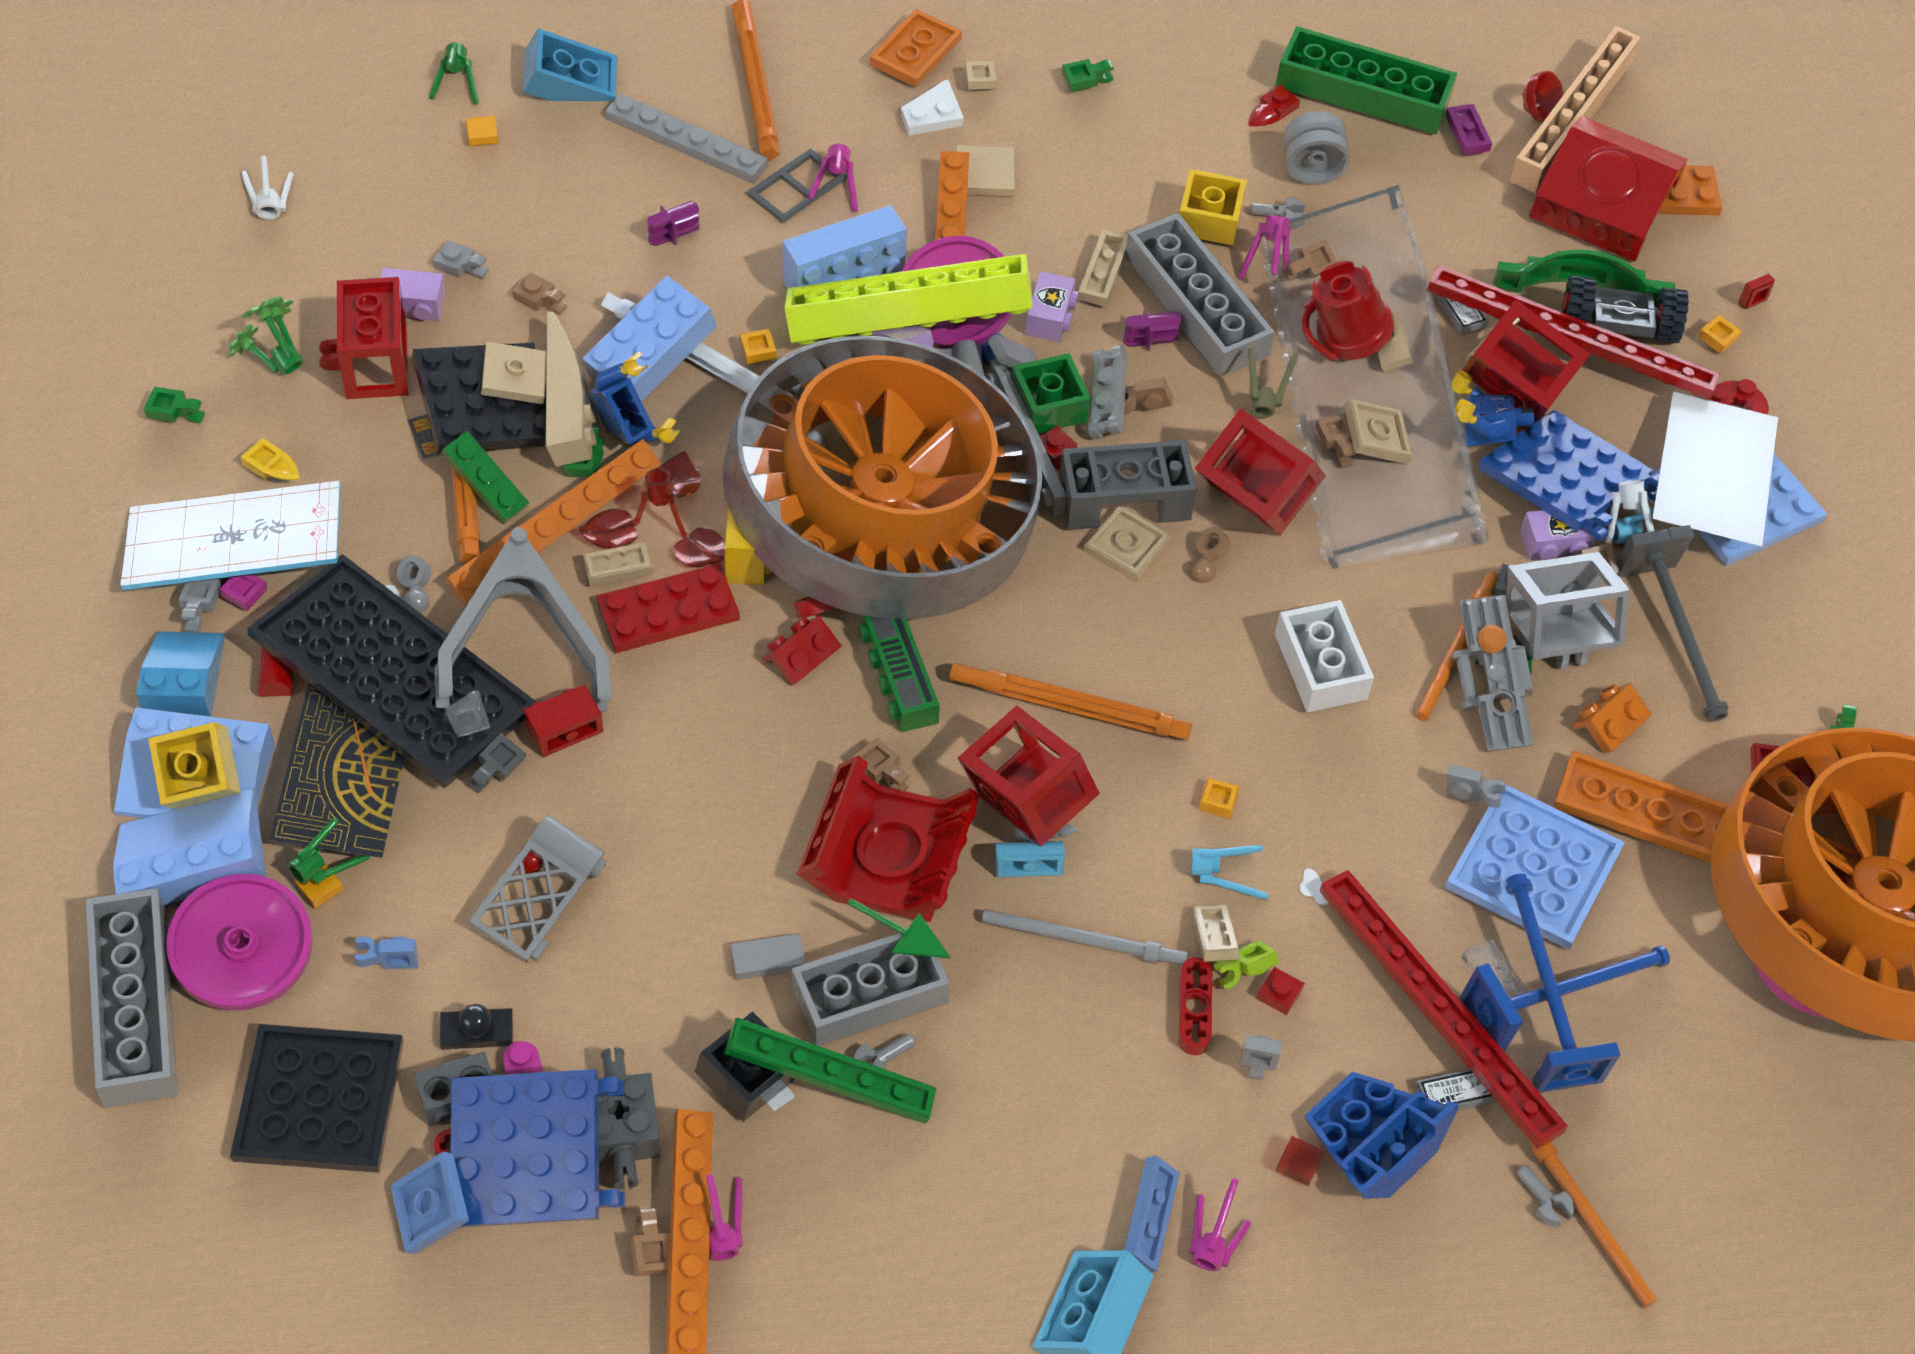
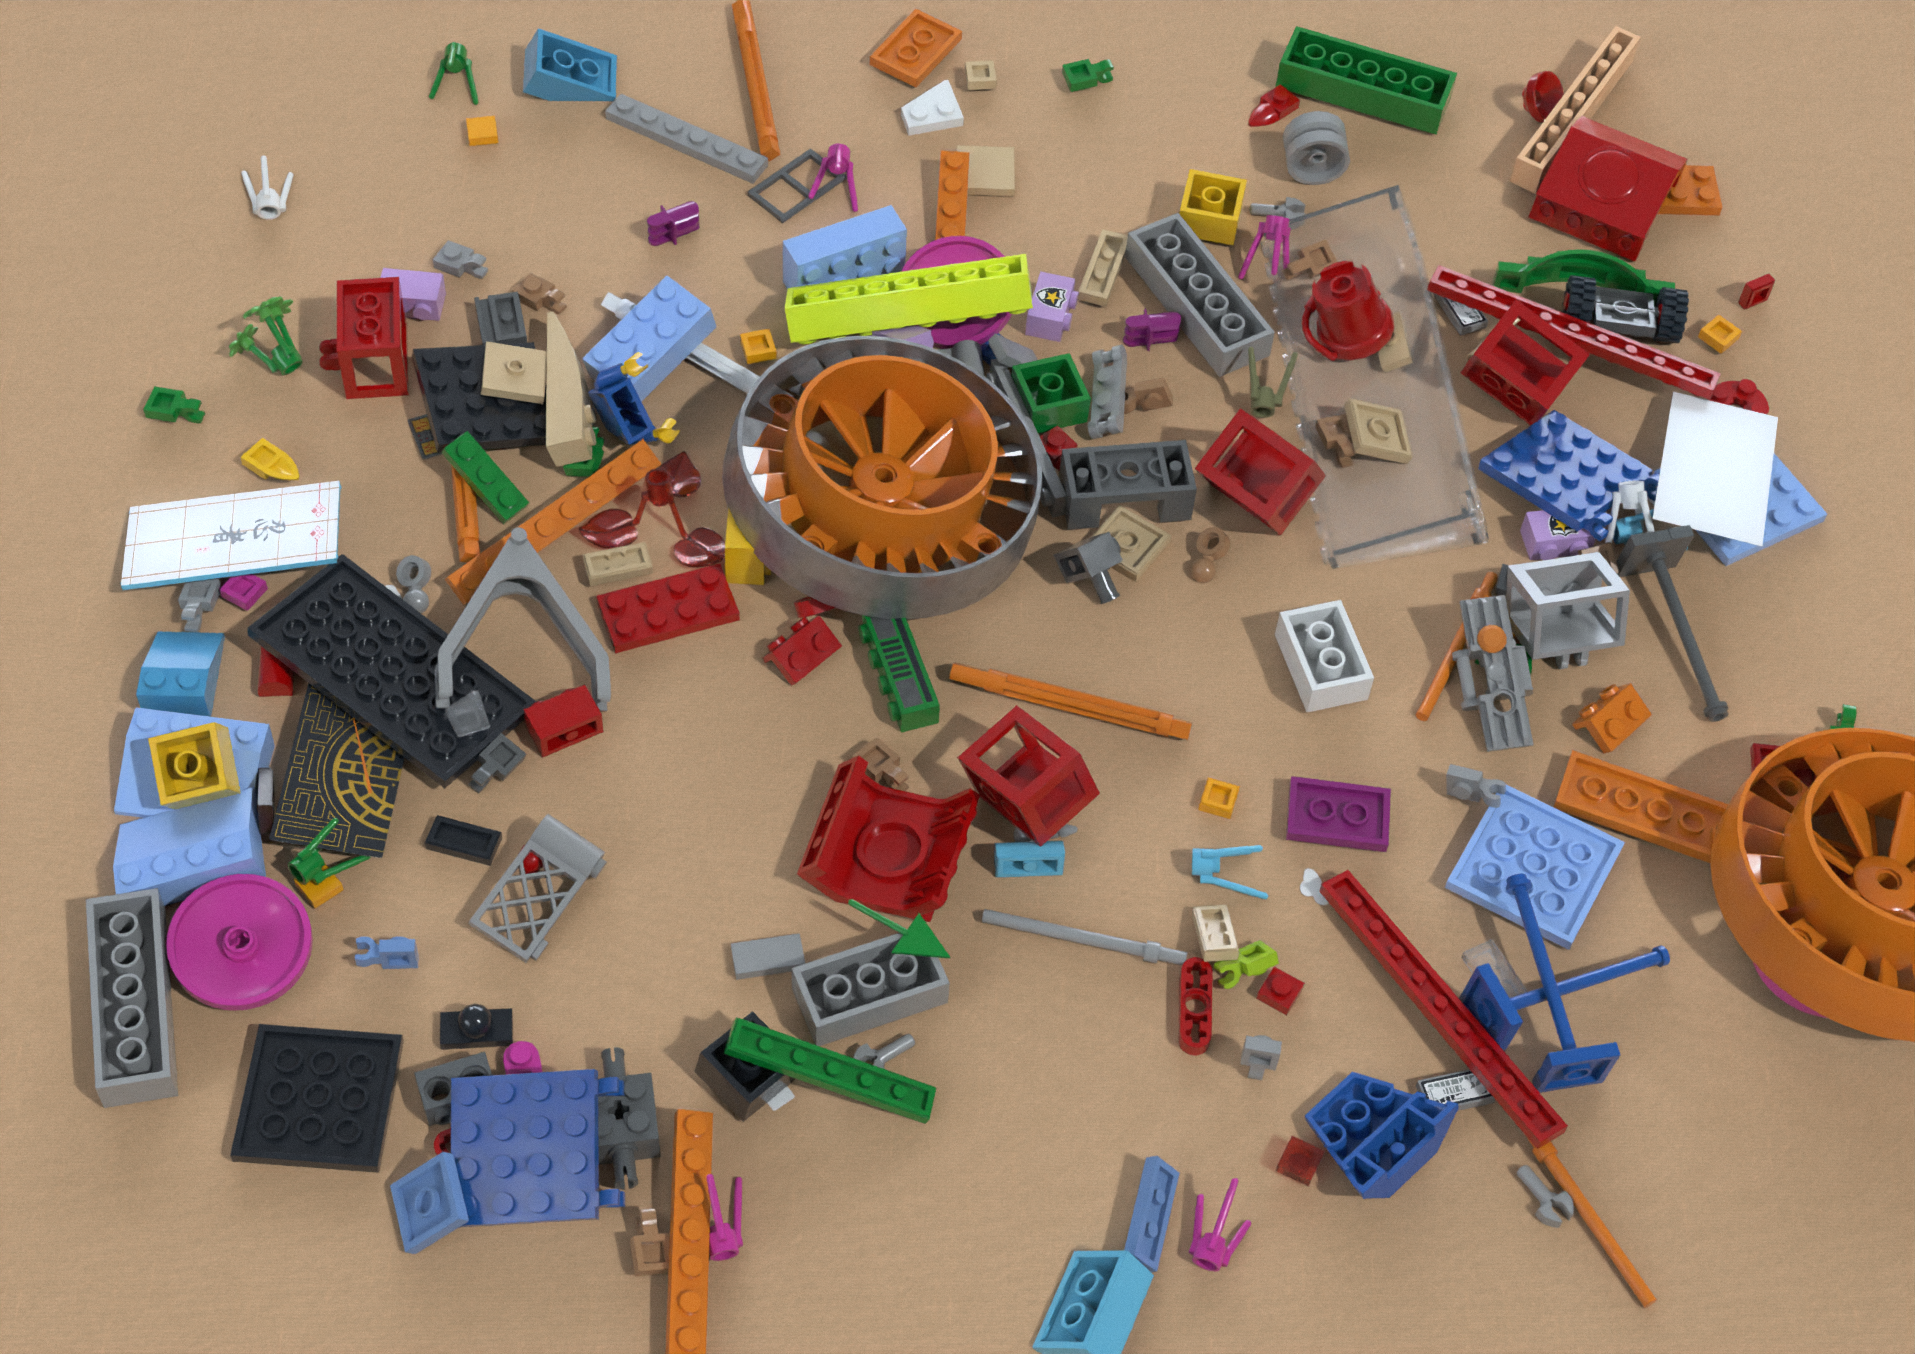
(266, 800): none -> tile
(463, 840): none -> black tile
(501, 319): none -> dark grey plate
(1092, 560): none -> dark grey brick
(1338, 814): none -> magenta plate
(1468, 129): magenta plate -> none
(1488, 417): blue torso -> none

